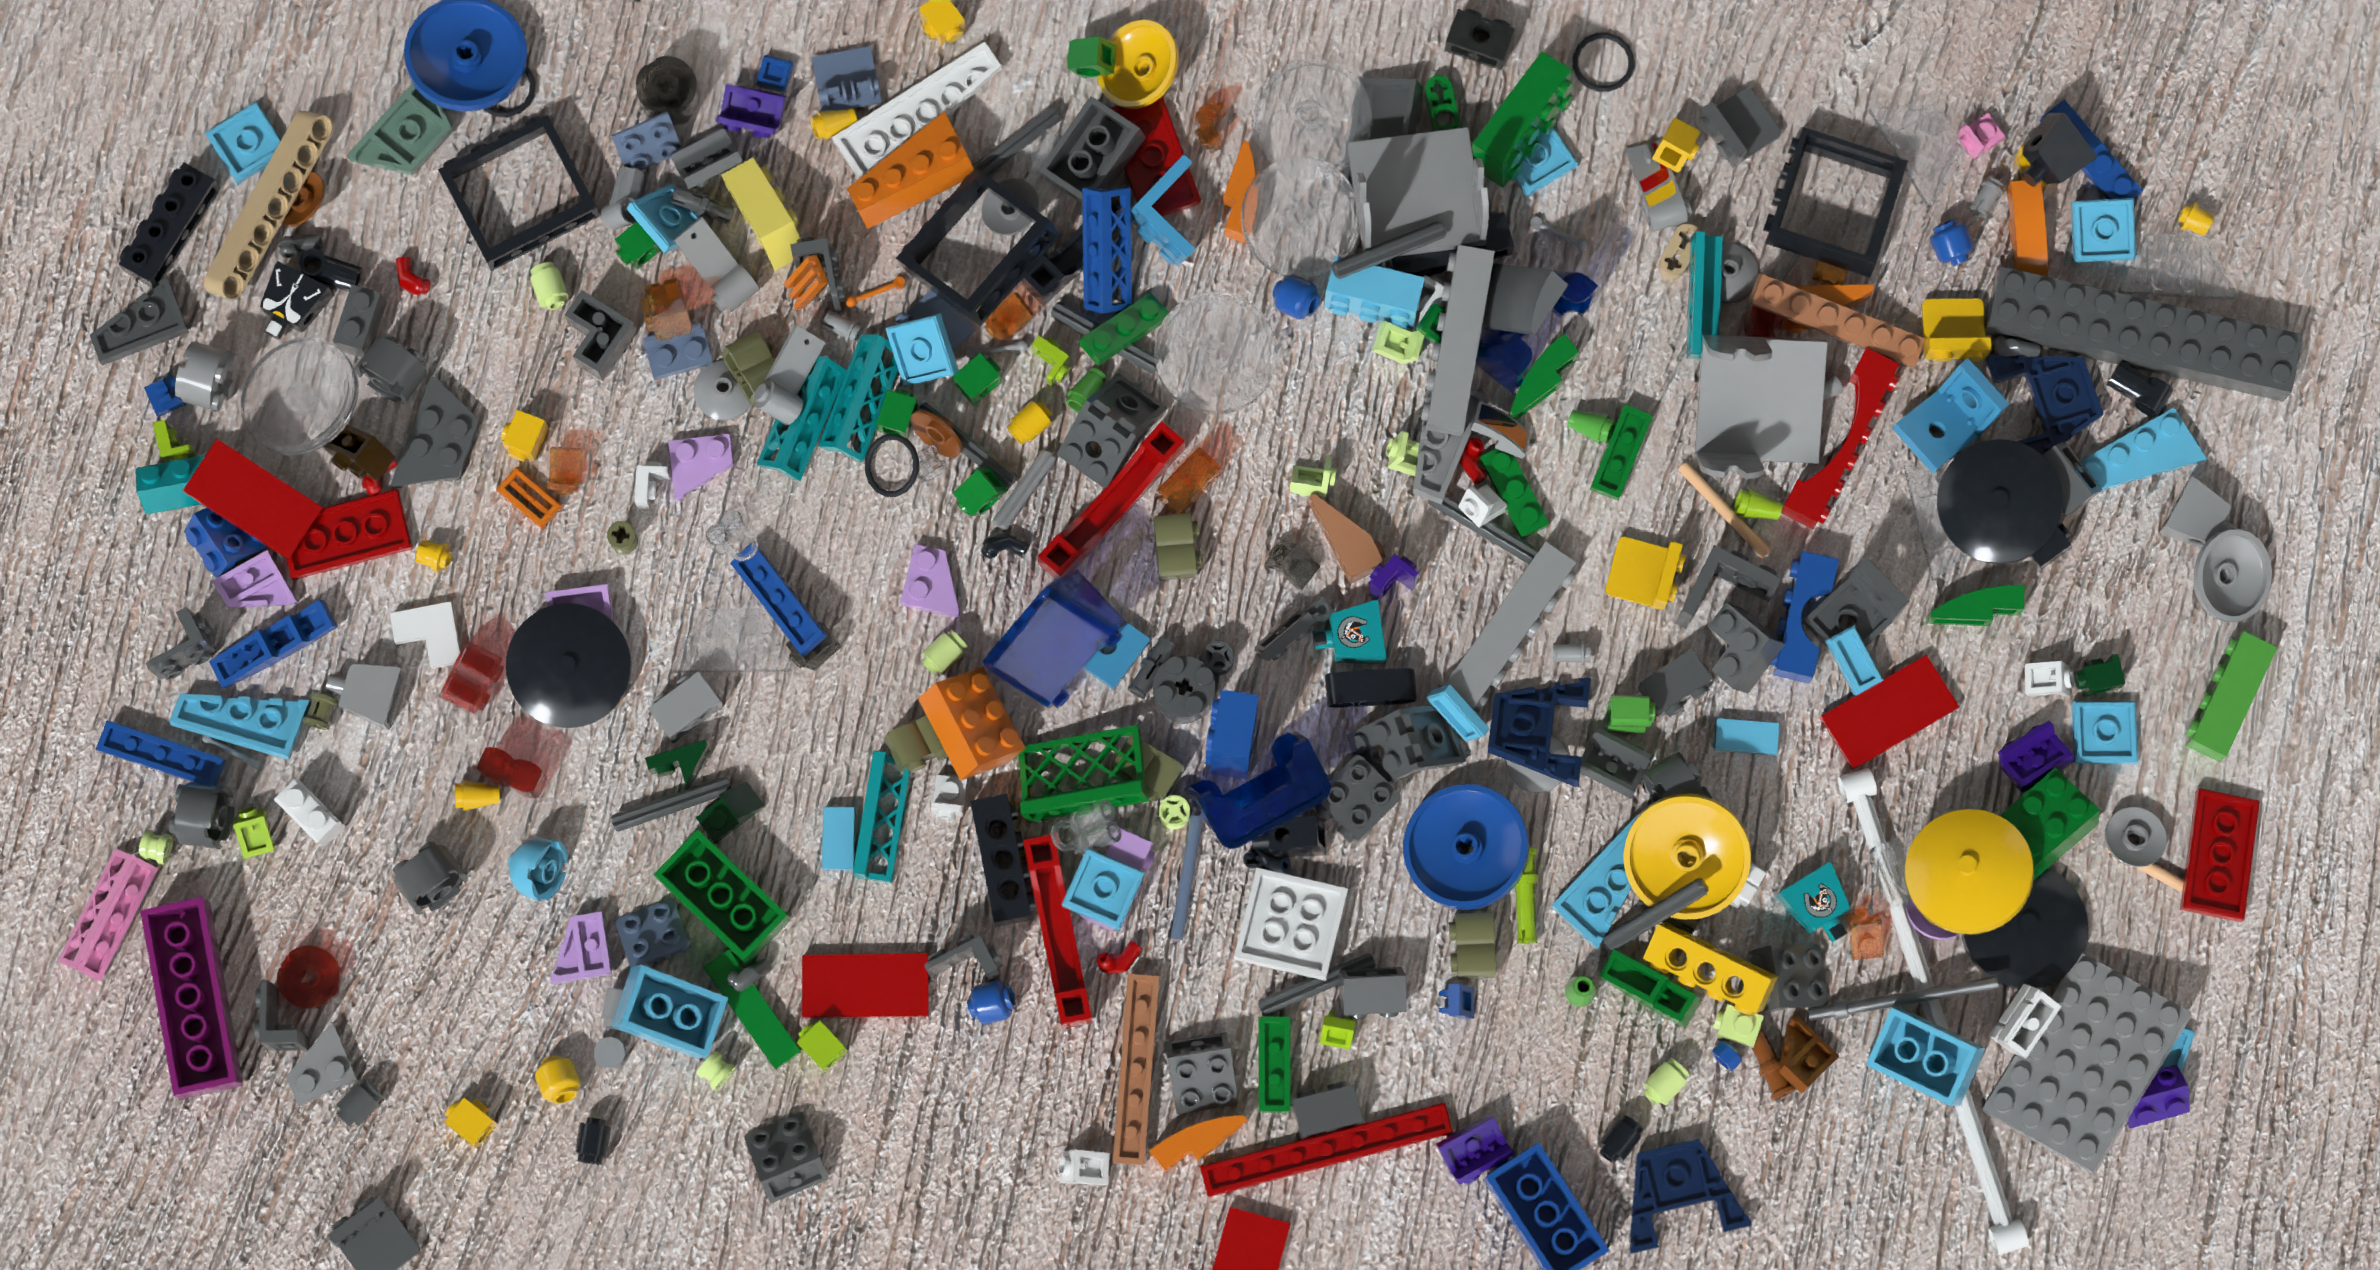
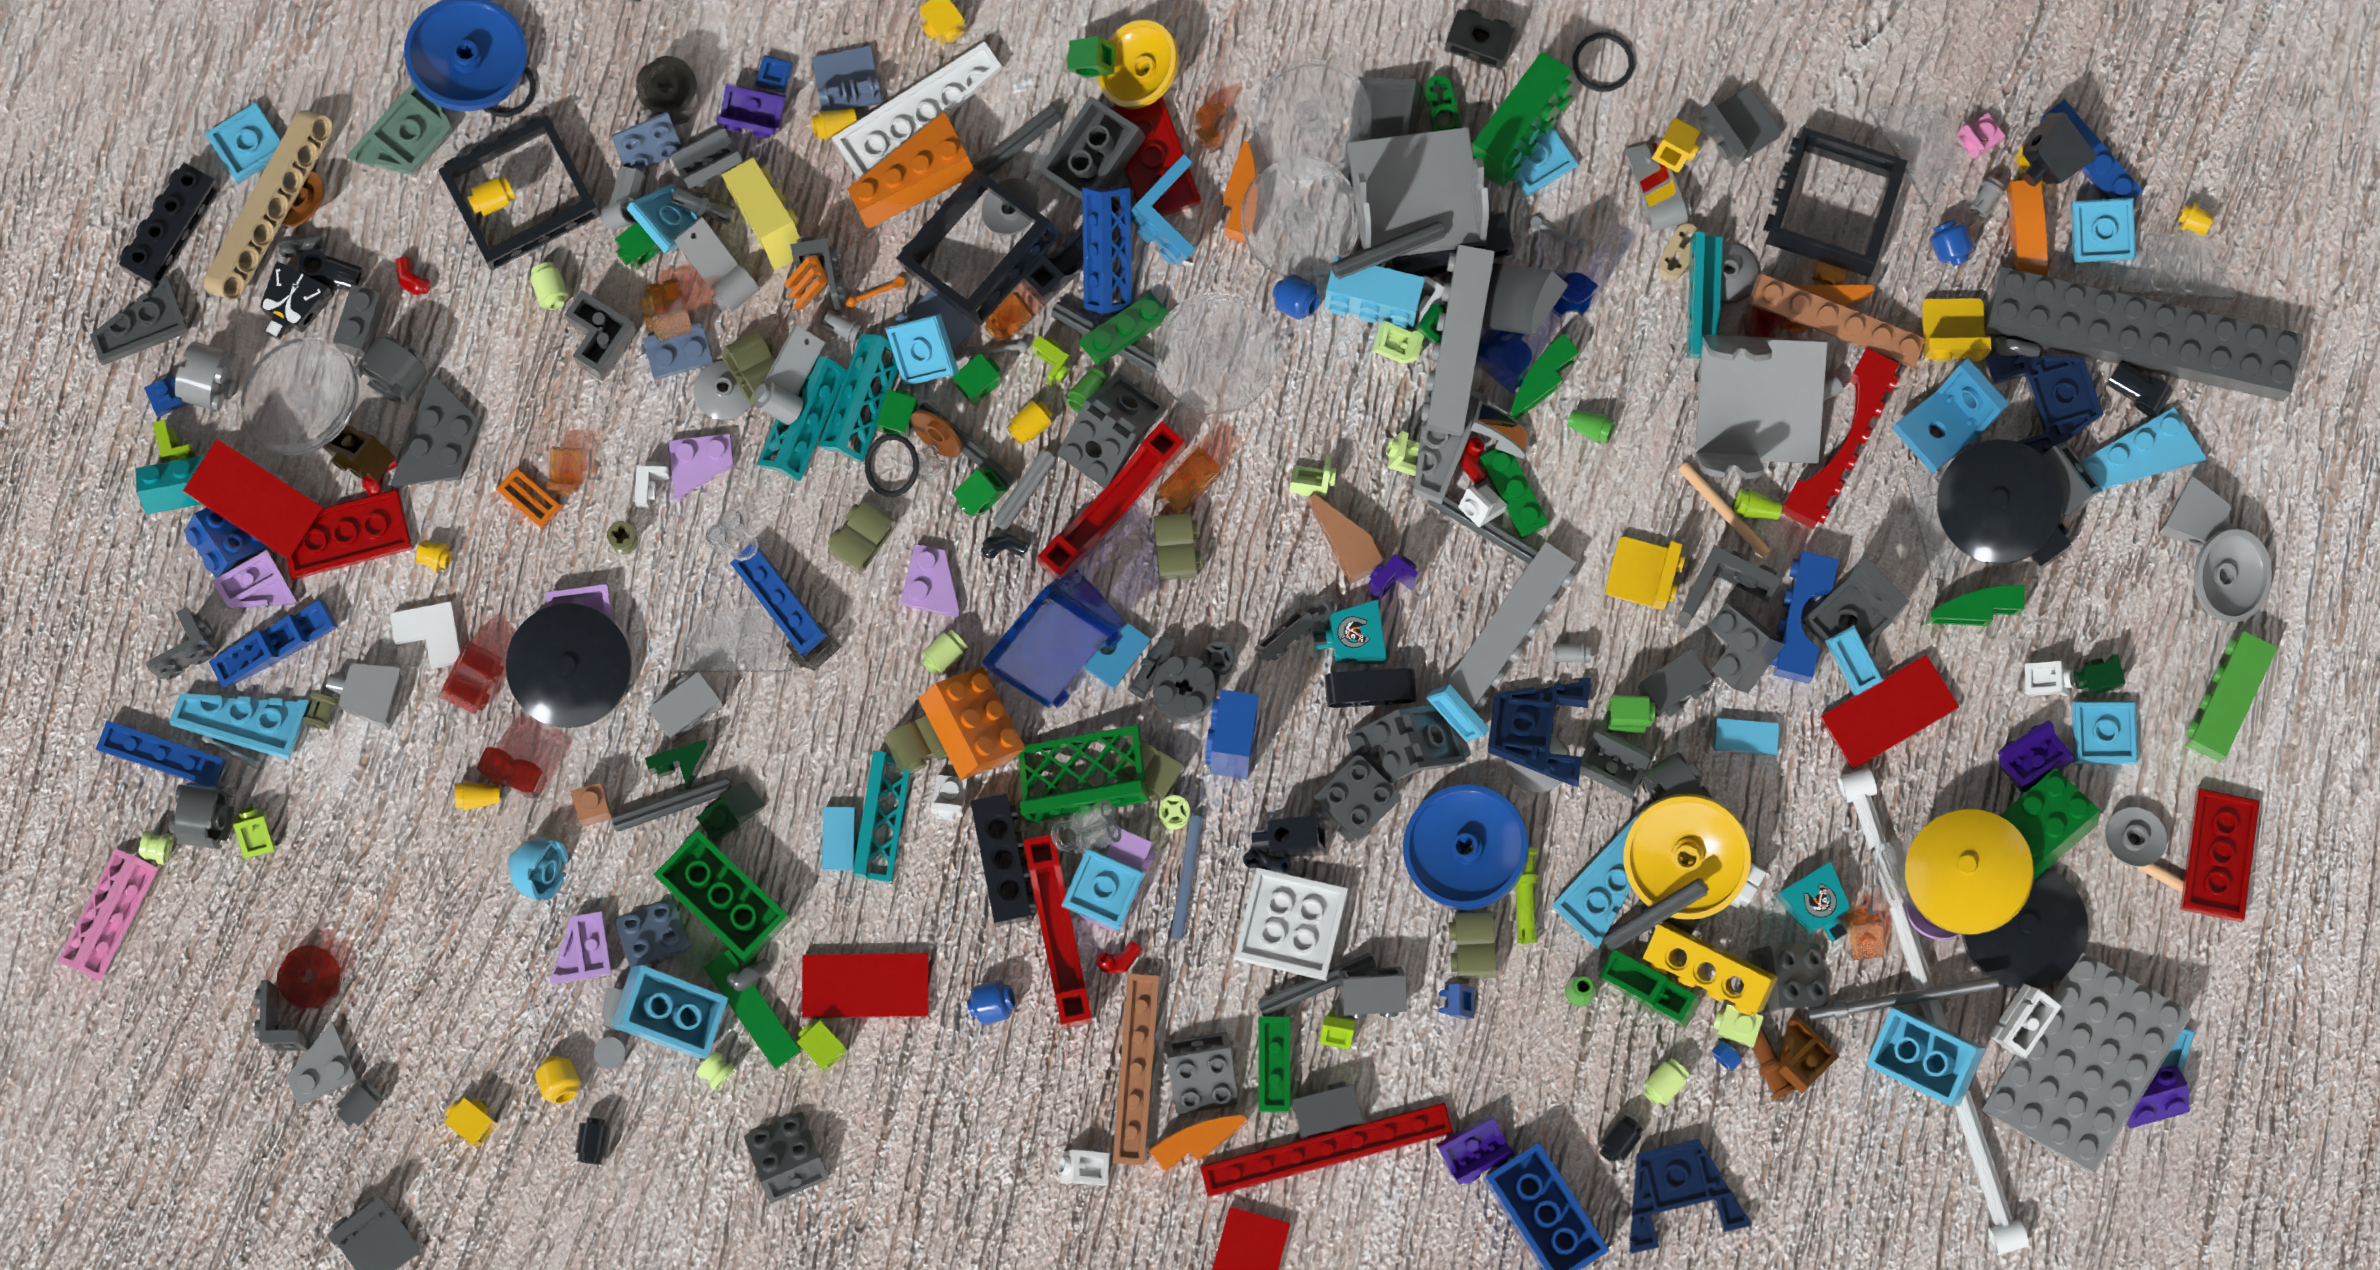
(191, 998): magenta brick -> none
(309, 813): white brick -> none
(429, 877): dark grey brick -> none
(491, 196): none -> yellow brick
(524, 436): yellow brick -> none
(591, 804): none -> nougat brick
(861, 536): none -> olive brick
(965, 949): dark grey bracket -> none
(1267, 799): clear blue windscreen -> none
(1292, 563): clear smoke bracket -> none
(1621, 452): green plate -> none

